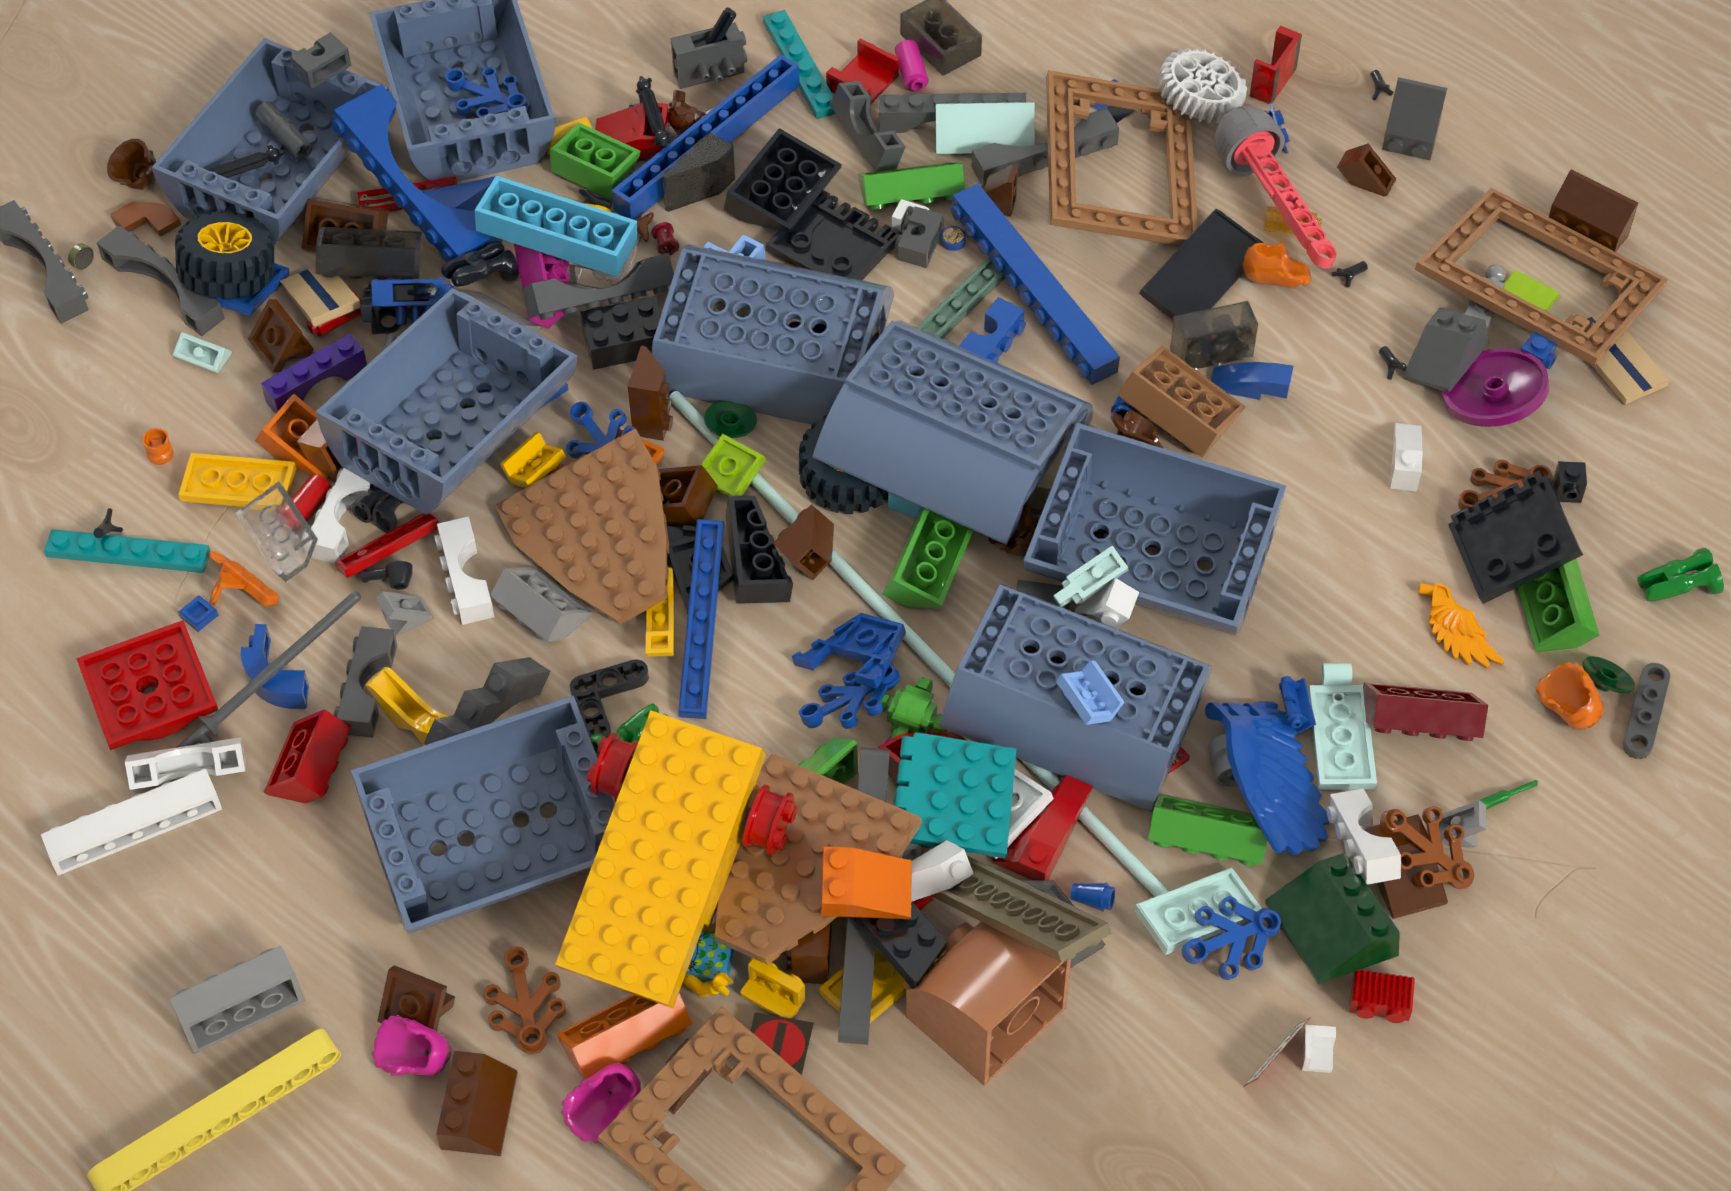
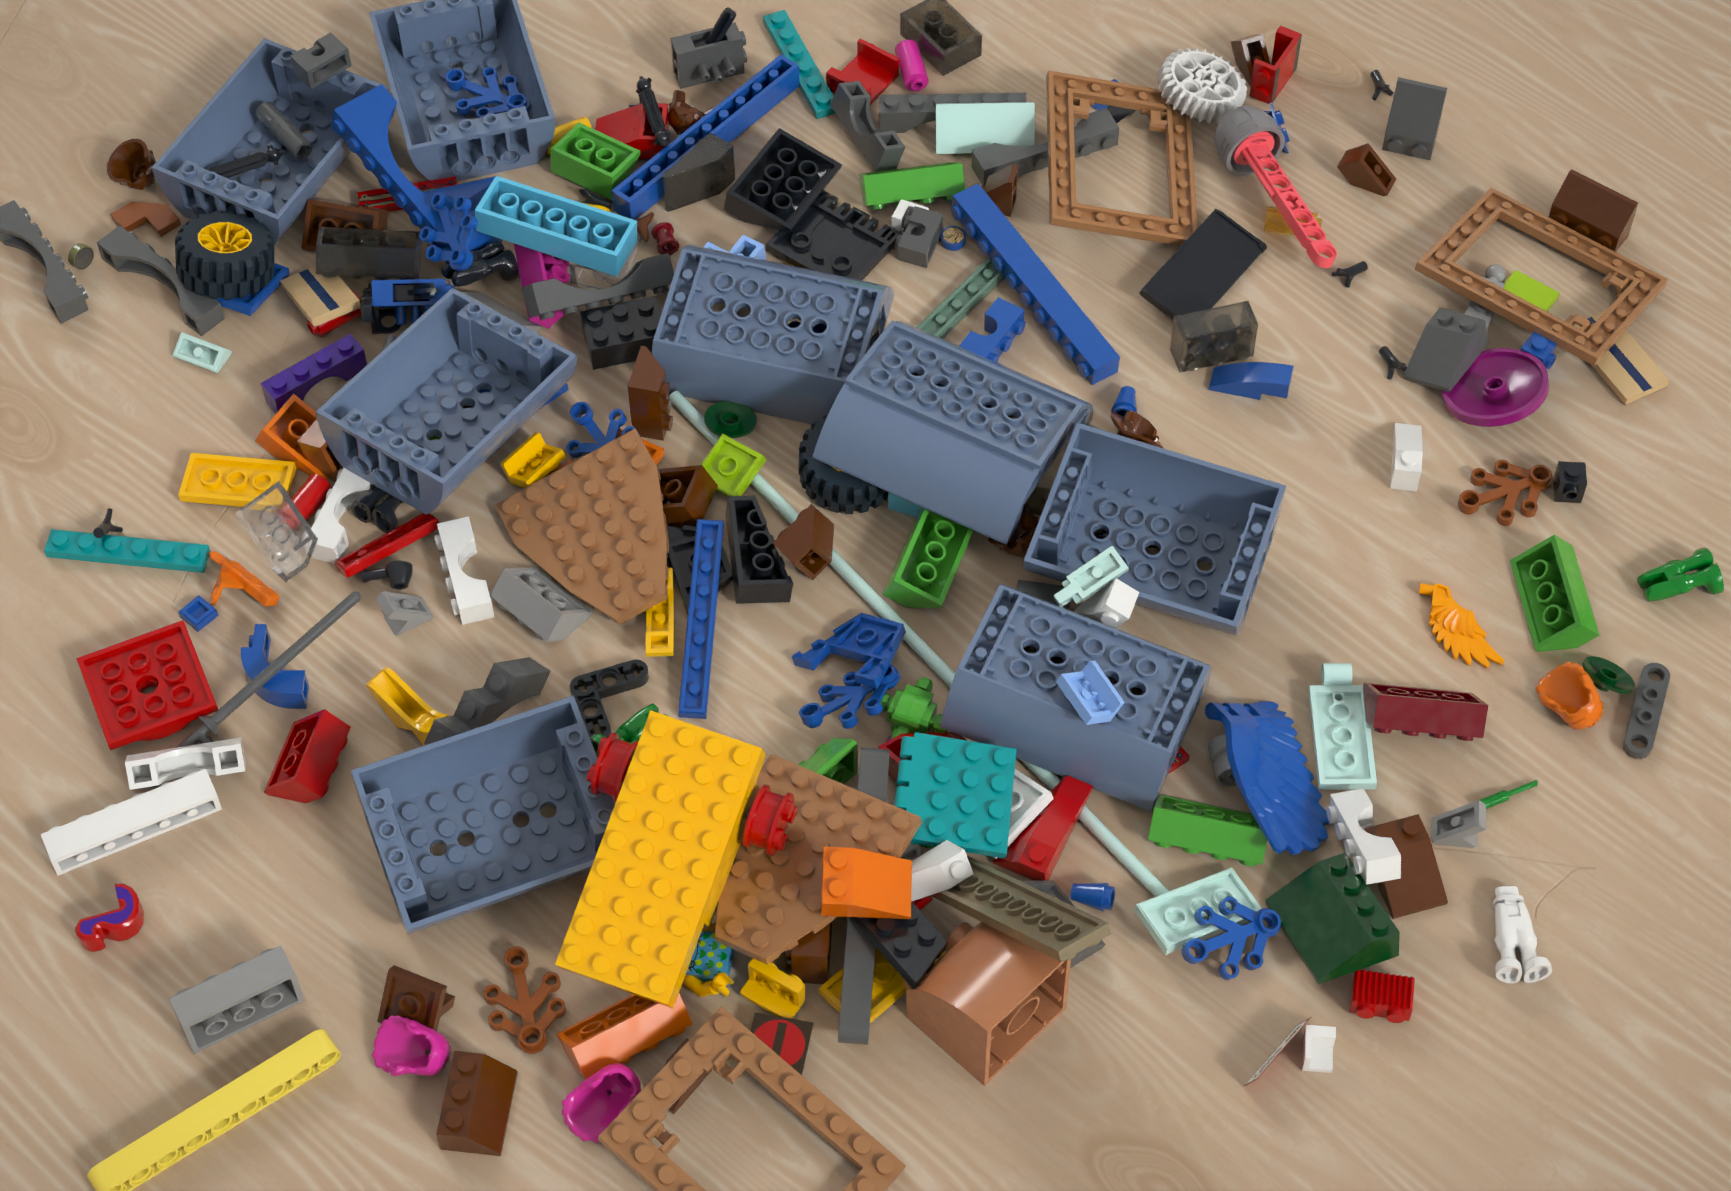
(113, 925): none -> red animal
(157, 446): orange wheel -> none
(278, 337): reddish brown bracket -> none
(372, 652): dark grey arch -> none
(460, 257): none -> blue plant
(1180, 400): medium nougat slope -> none
(1246, 51): none -> reddish brown slope
(1273, 266): orange piece -> none
(1297, 703): blue hinge -> none
(1432, 849): dark orange plant -> none
(1514, 537): black hinge -> none
(1516, 931): none -> white piece

